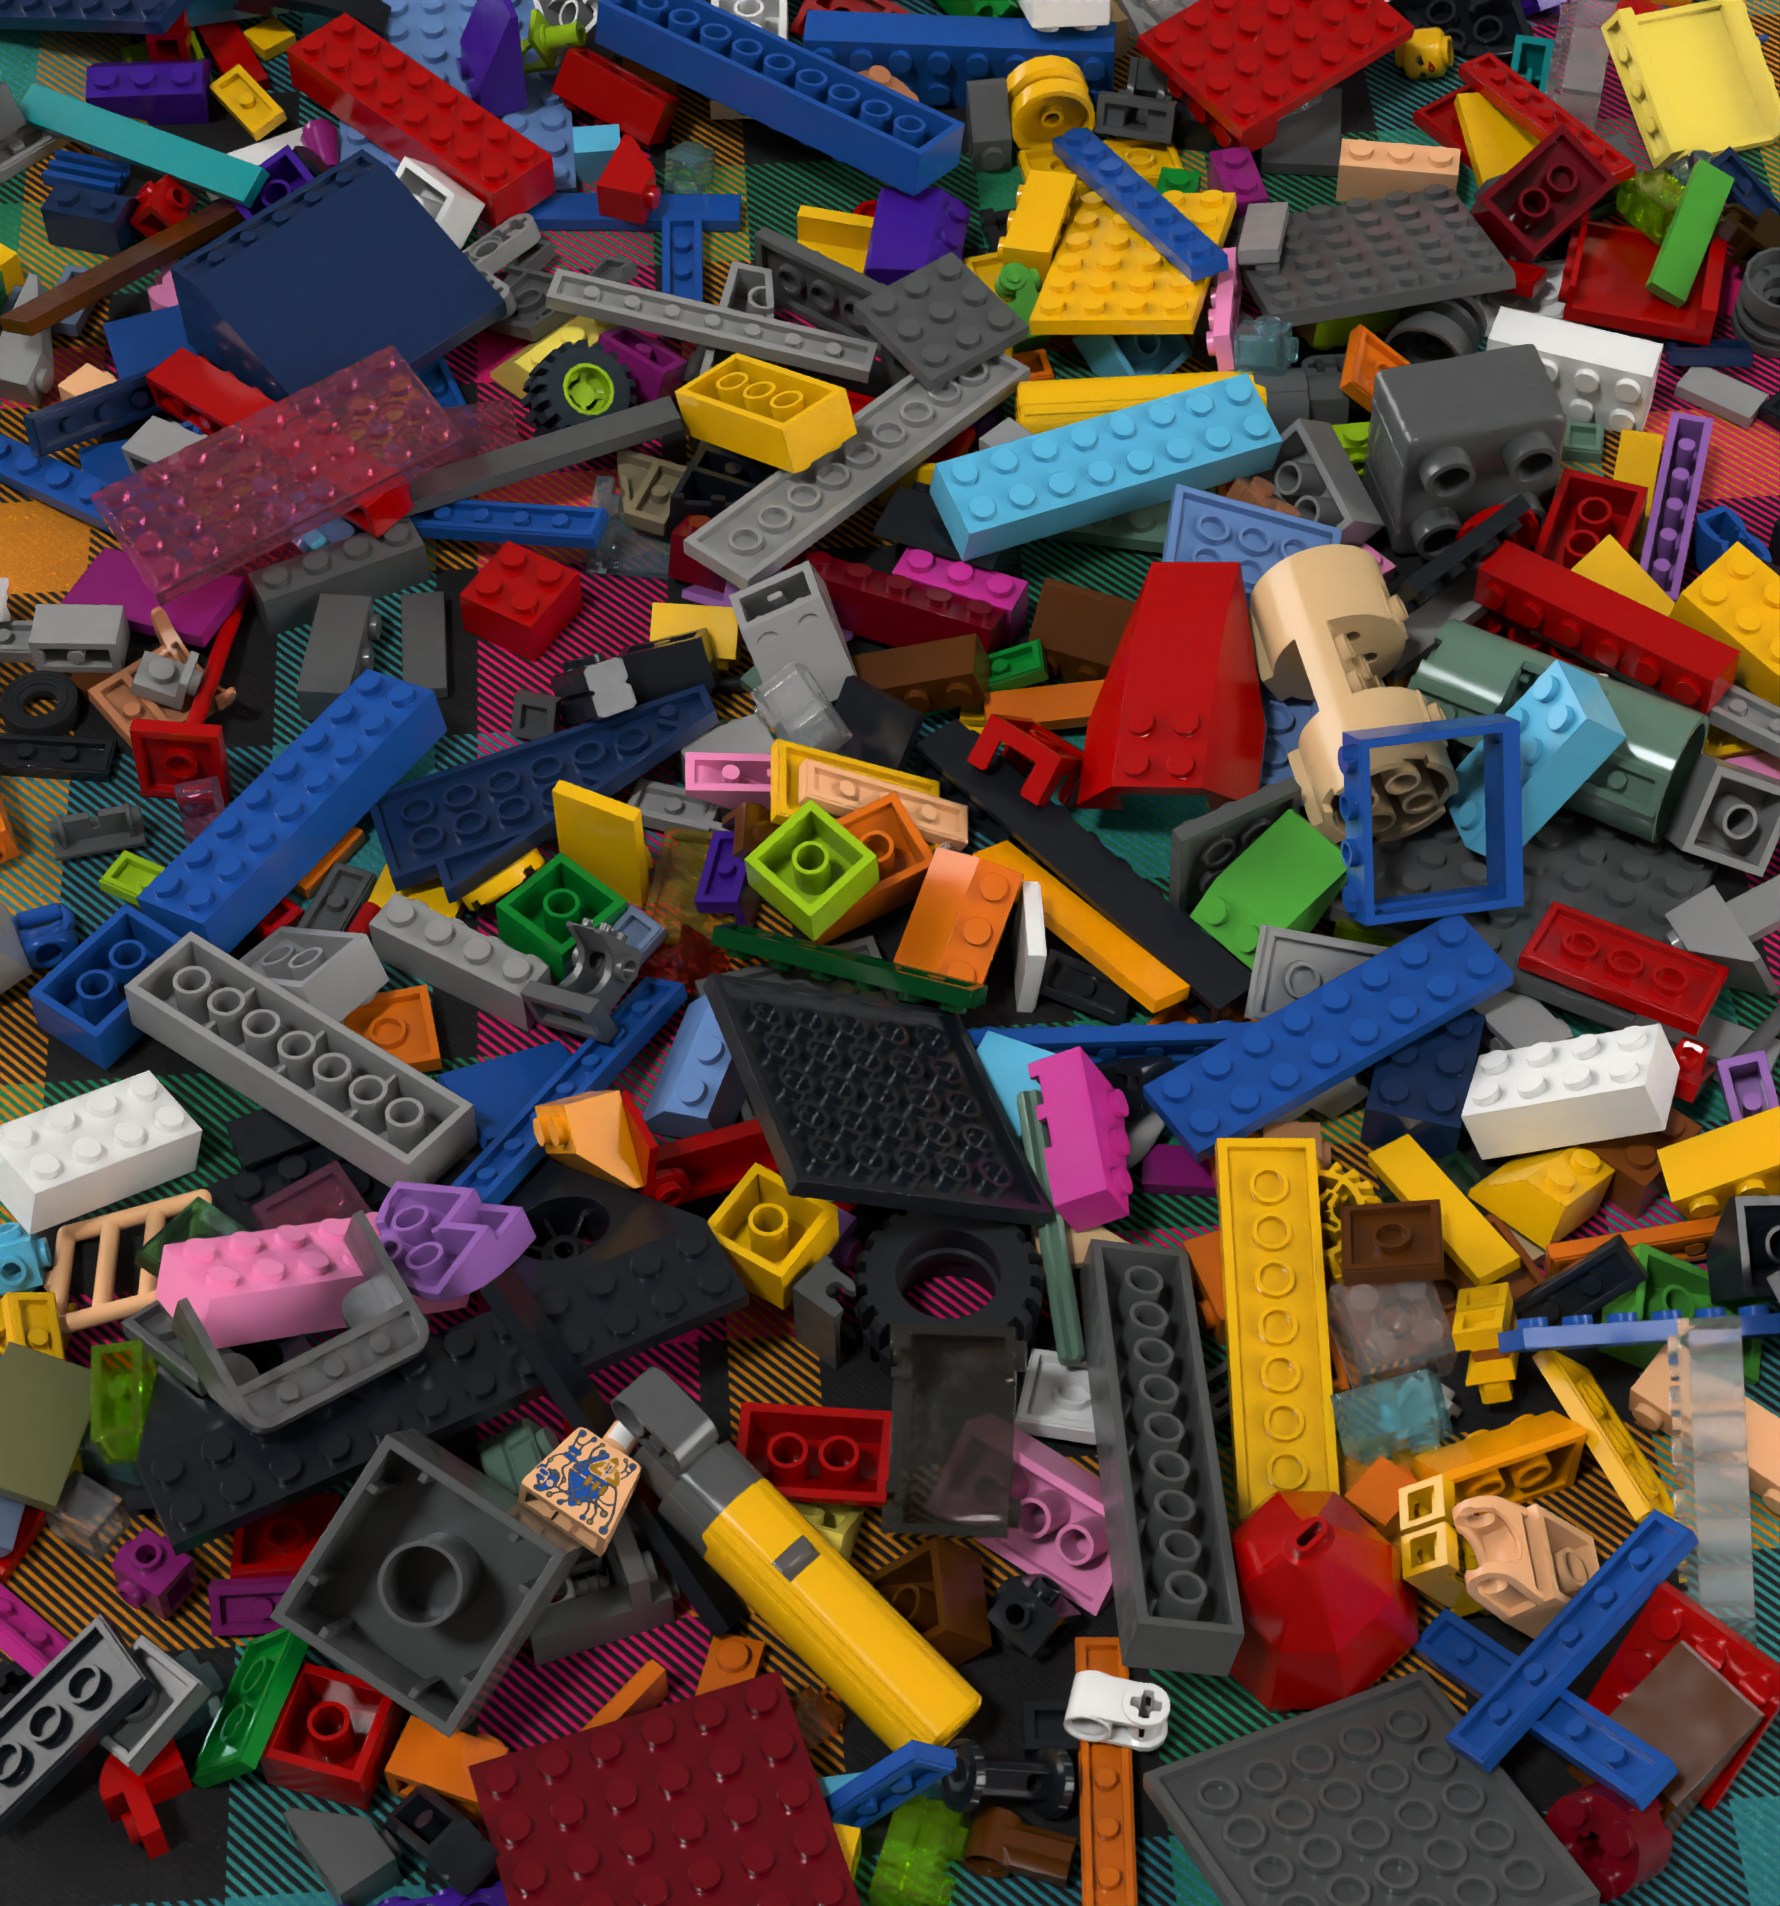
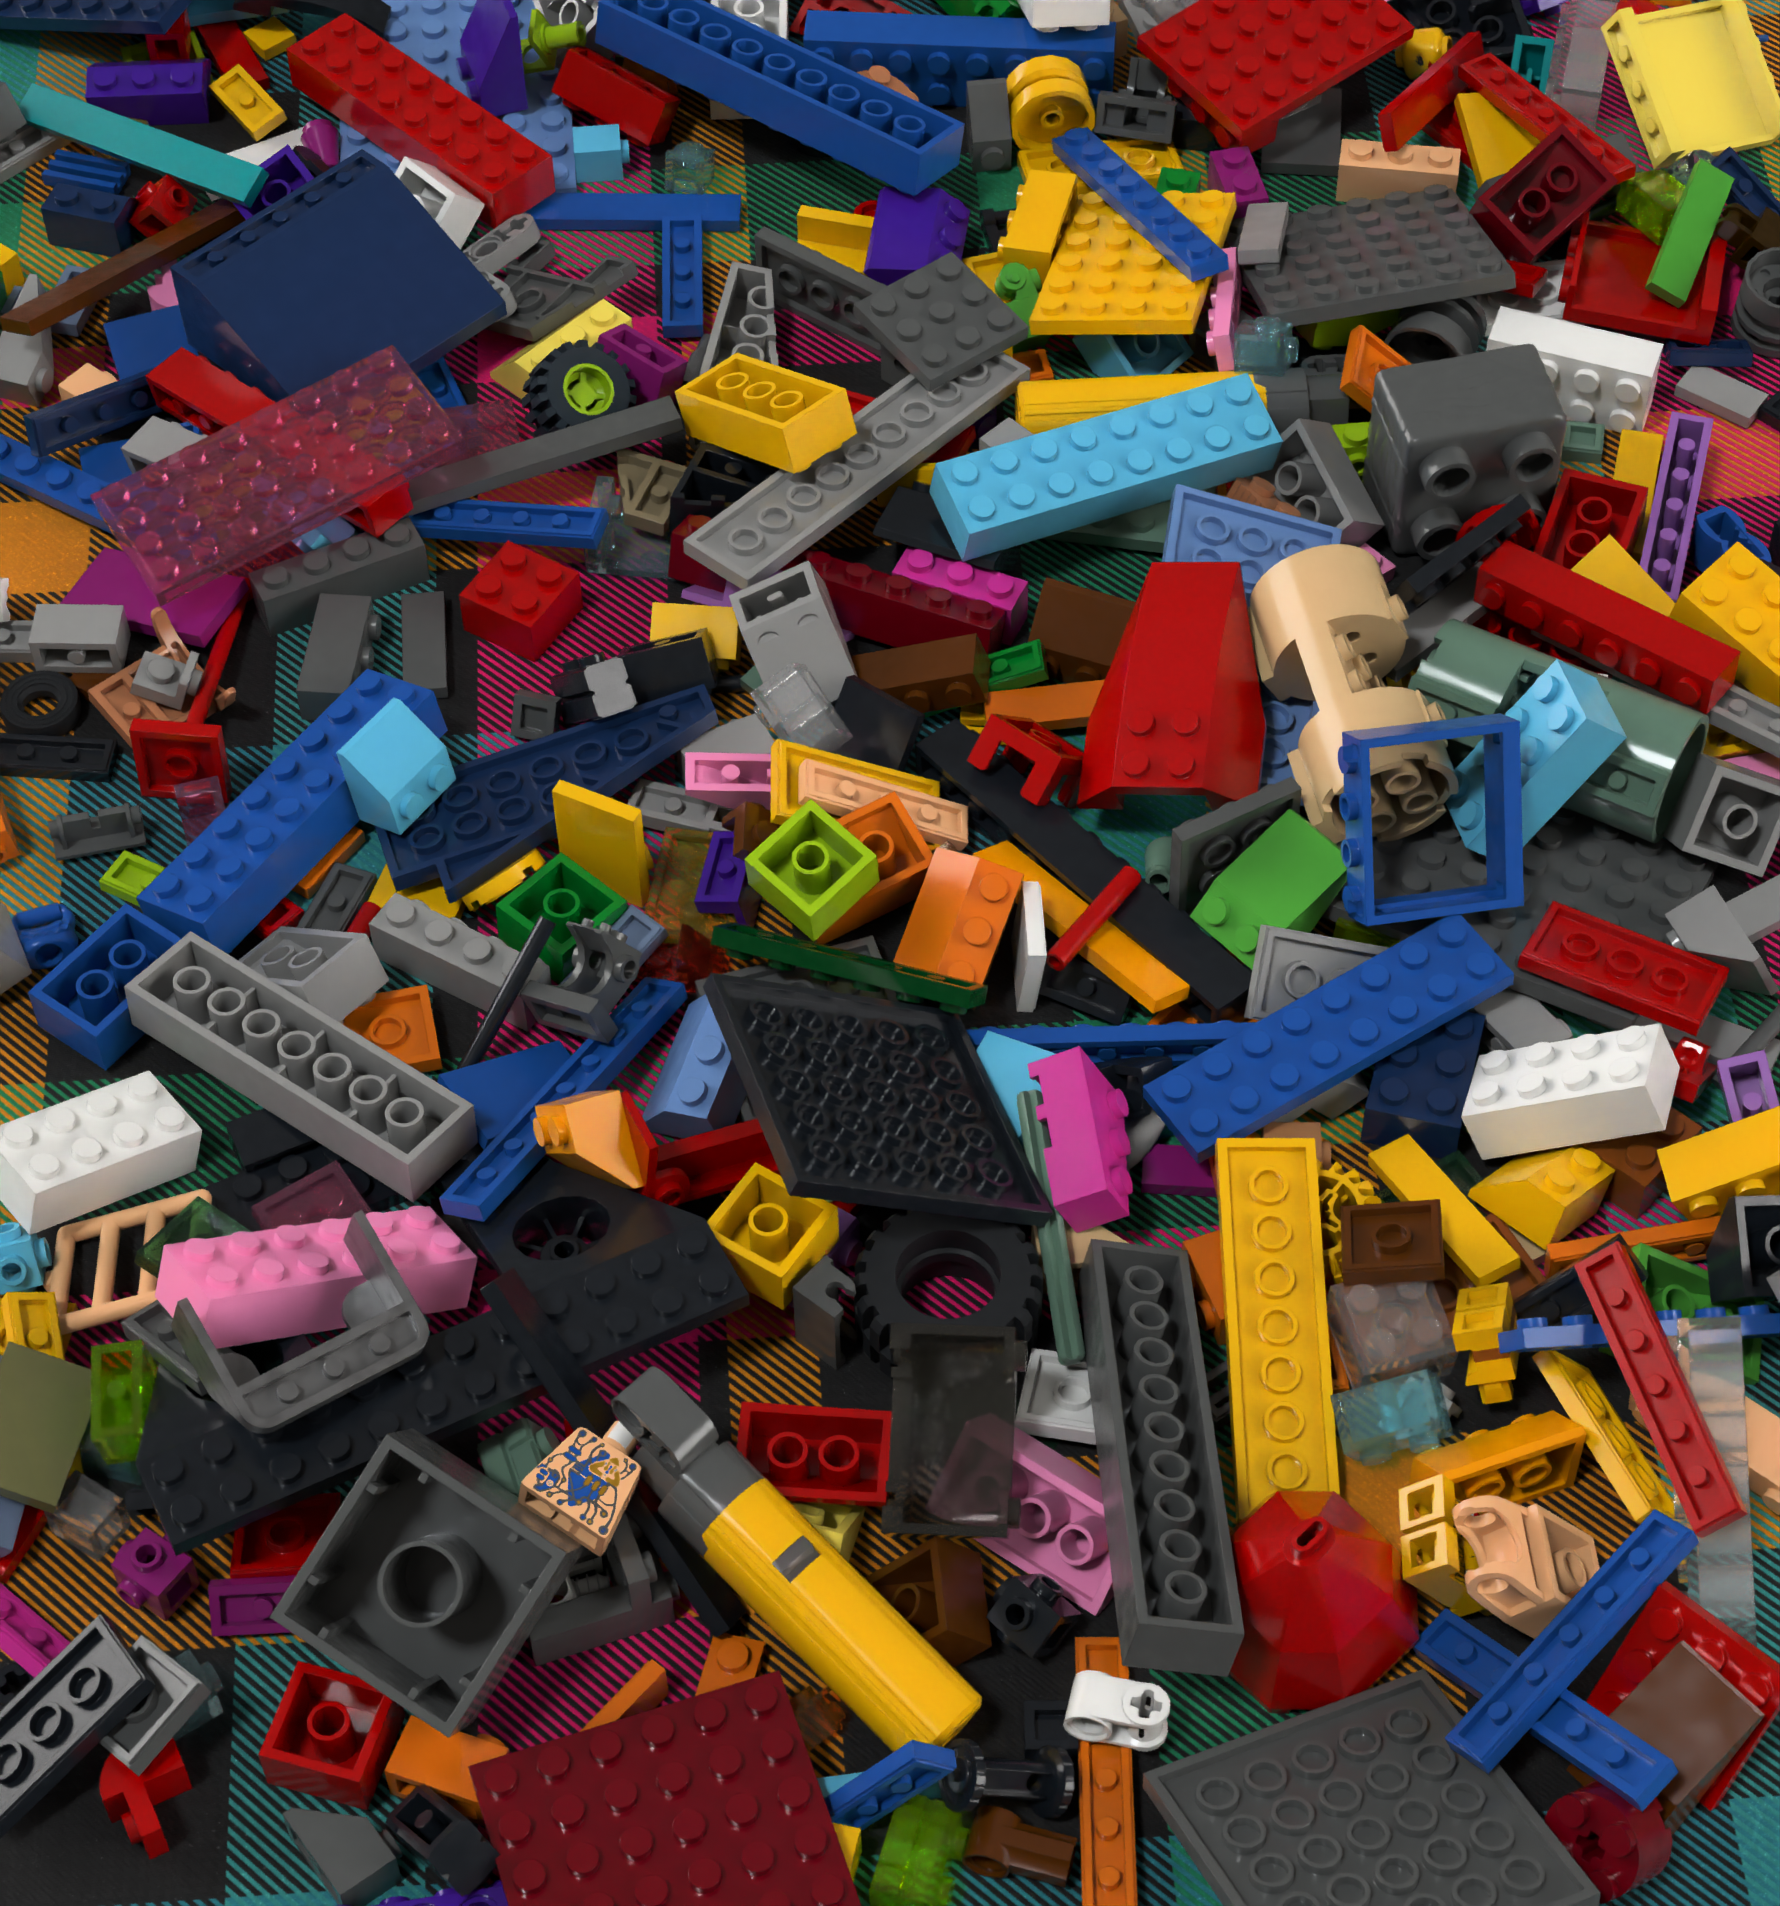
(249, 1708): green tile -> none
(395, 768): none -> medium azure slope
(449, 1239): medium lavender brick -> none
(508, 992): none -> black bar
(628, 184): red slope -> none
(711, 325): light grey plate -> none
(1093, 918): none -> red piece
(1158, 862): none -> sand green cone
(1377, 1495): orange brick -> none
(1427, 94): none -> red tile
(1660, 1390): none -> red tile

